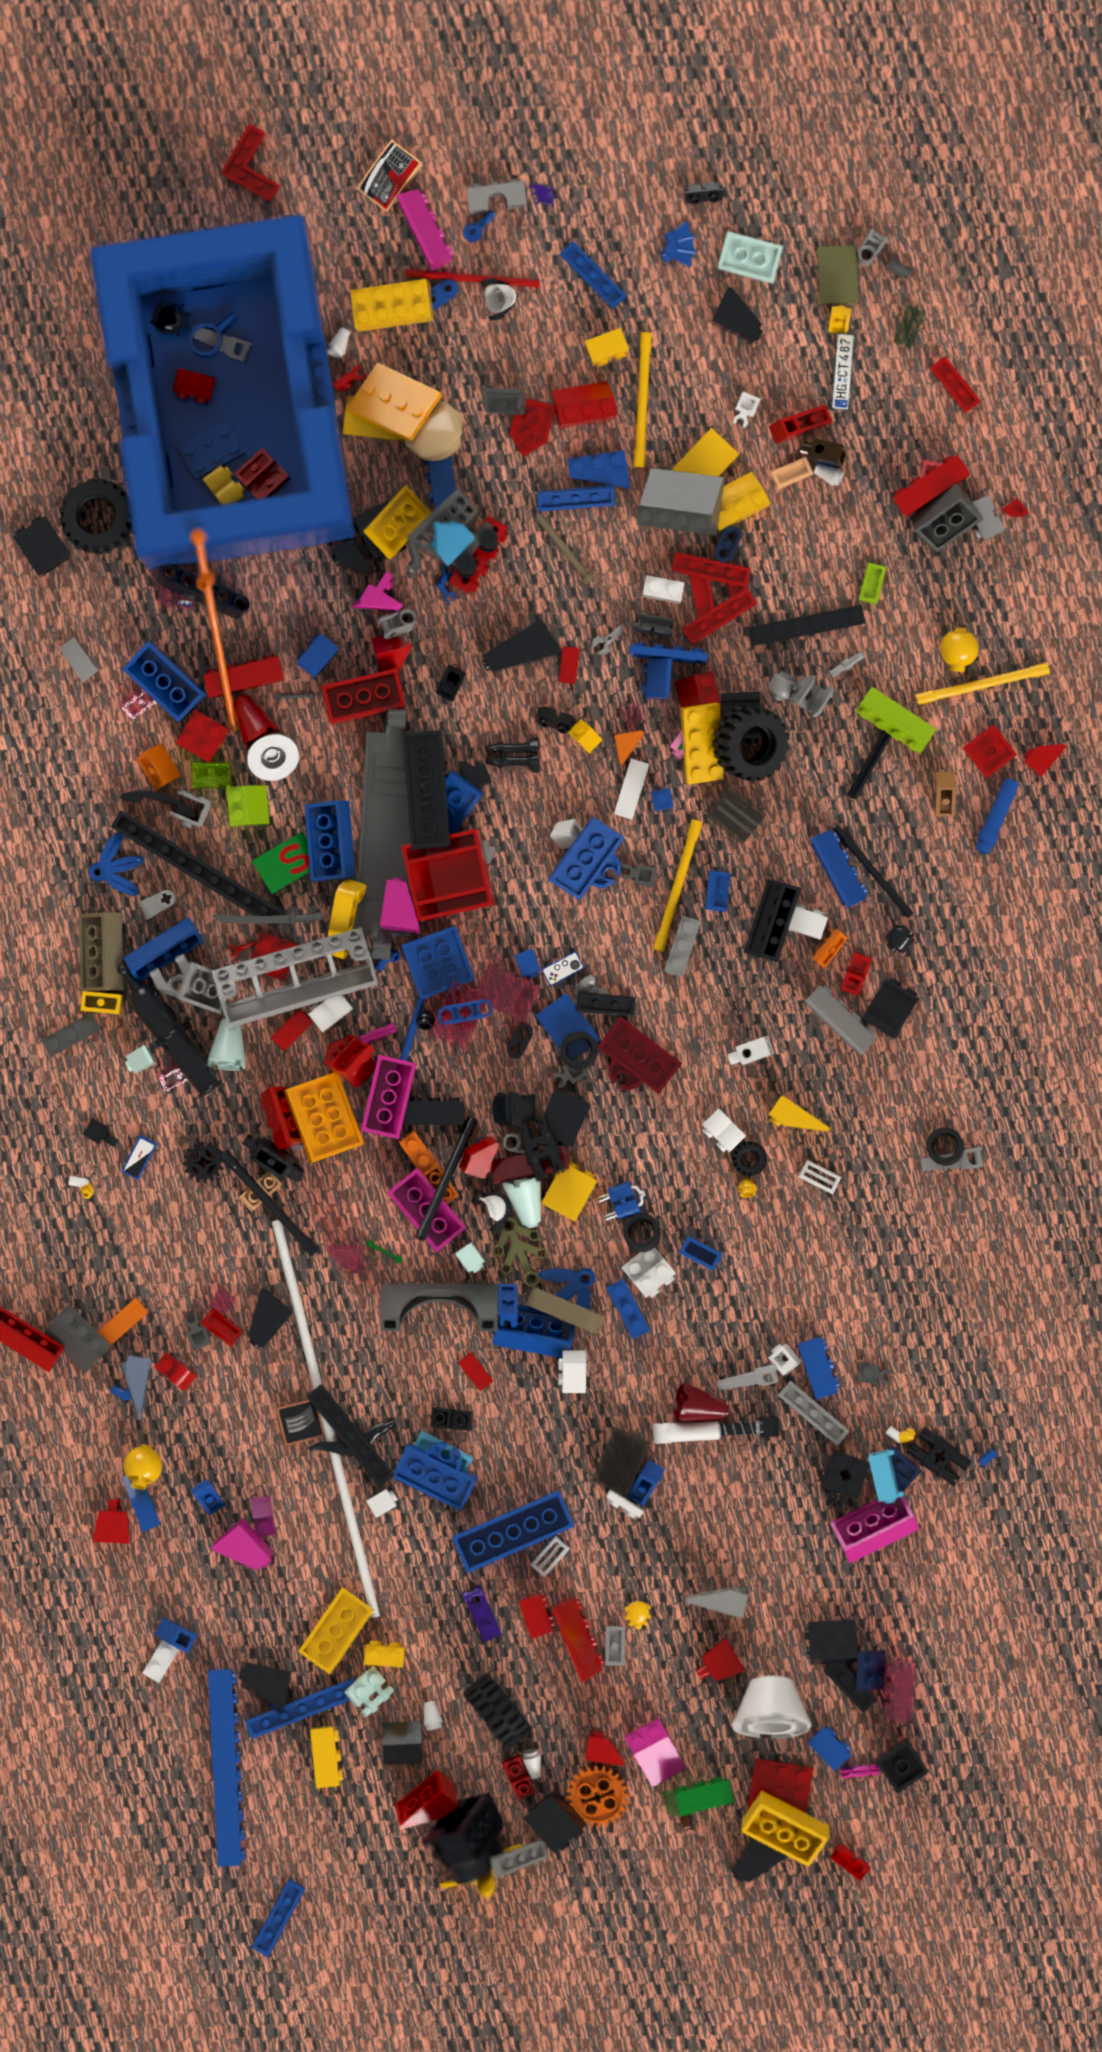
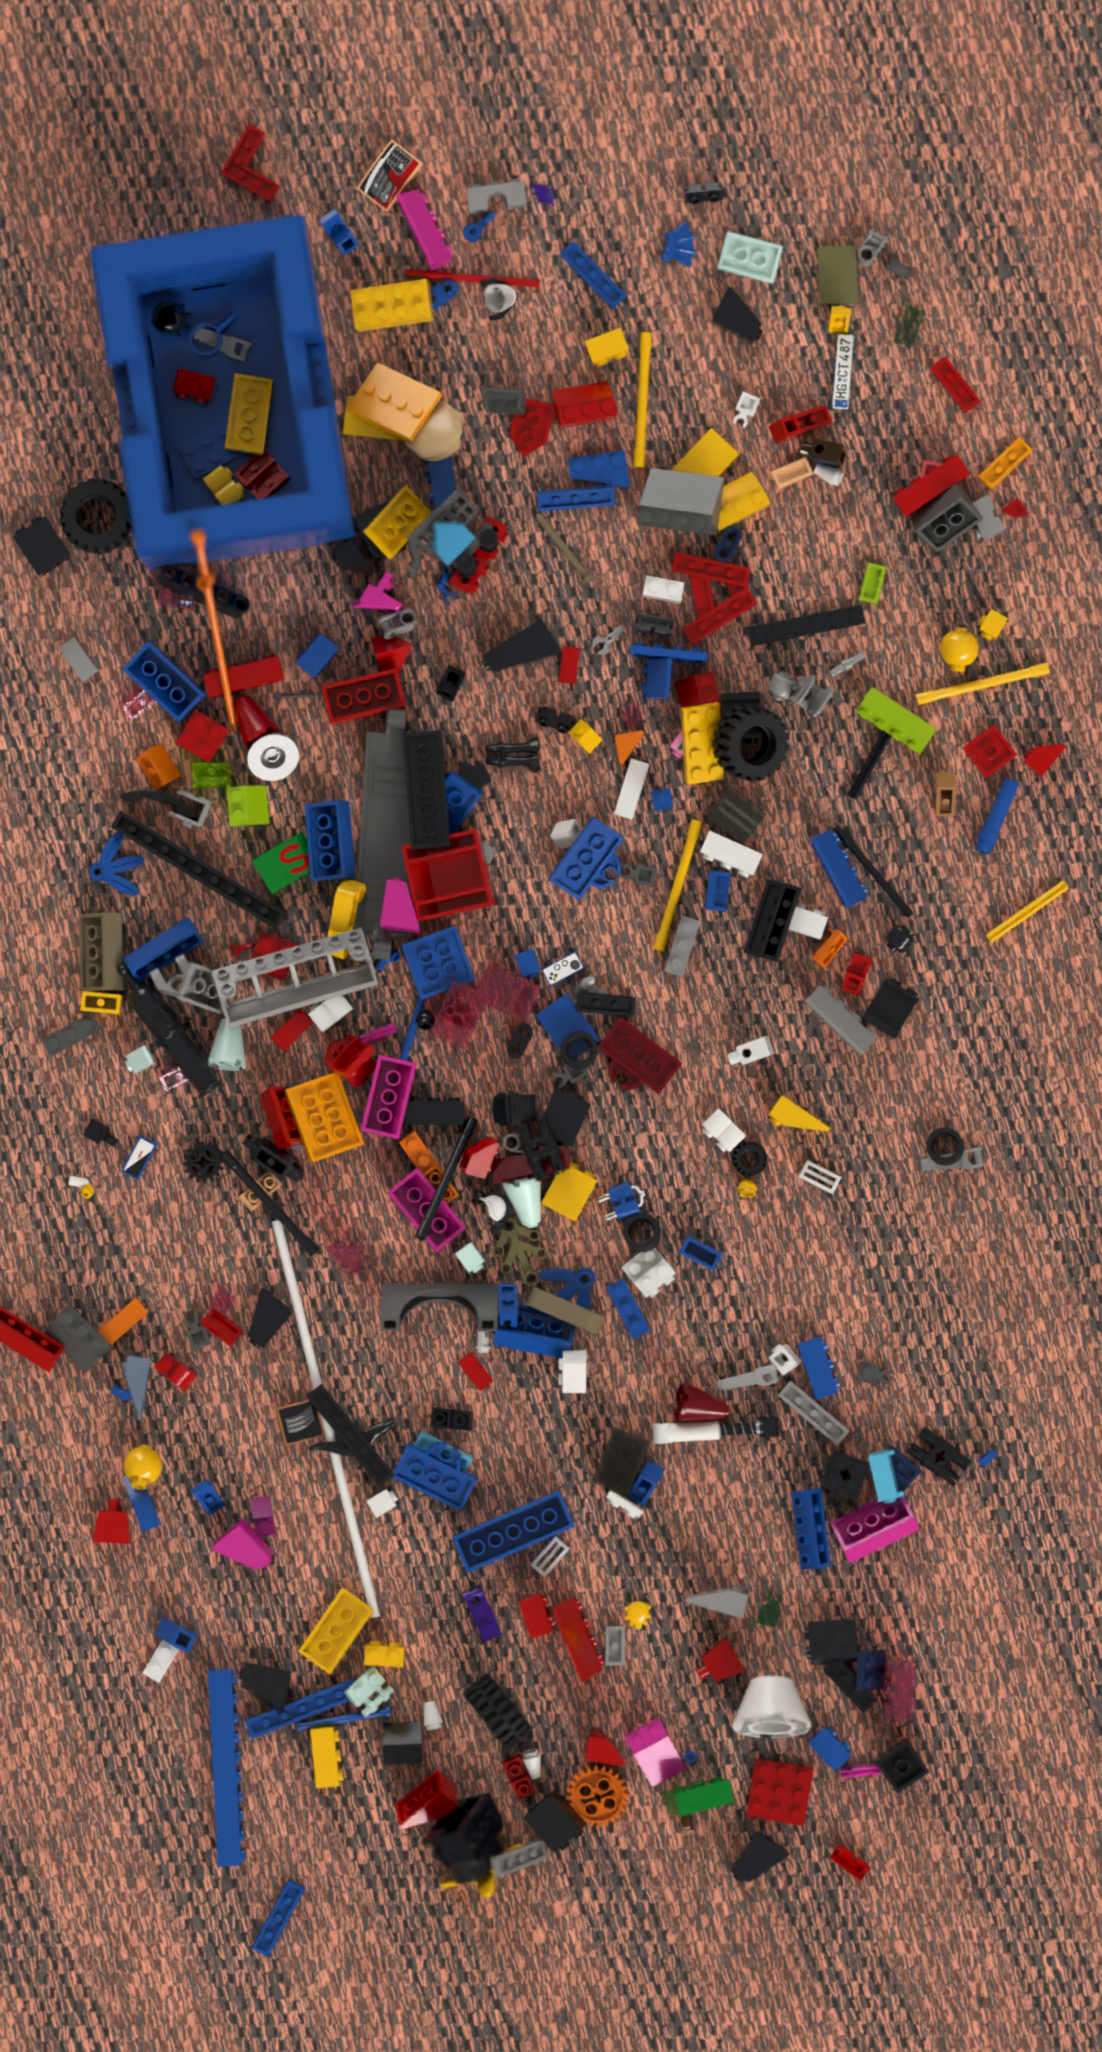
(154, 904): light grey piece -> none
(248, 414): none -> yellow plate
(292, 918): dark grey sword -> none
(338, 232): none -> blue brick
(338, 345): white cone -> none
(342, 1719): none -> blue bar
(345, 381): red plate -> none
(369, 1243): green hinge -> none
(455, 1011): blue beam -> none
(482, 1342): none -> white pin
(690, 1756): none -> blue piece
(730, 854): none -> white brick
(769, 1613): none -> clear green plate
(785, 1828): yellow brick -> none
(810, 1528): none -> blue brick
(901, 1437): arm -> none
(991, 625): none -> yellow brick
(1005, 463): none -> light orange tile
(1027, 911): none -> yellow axle

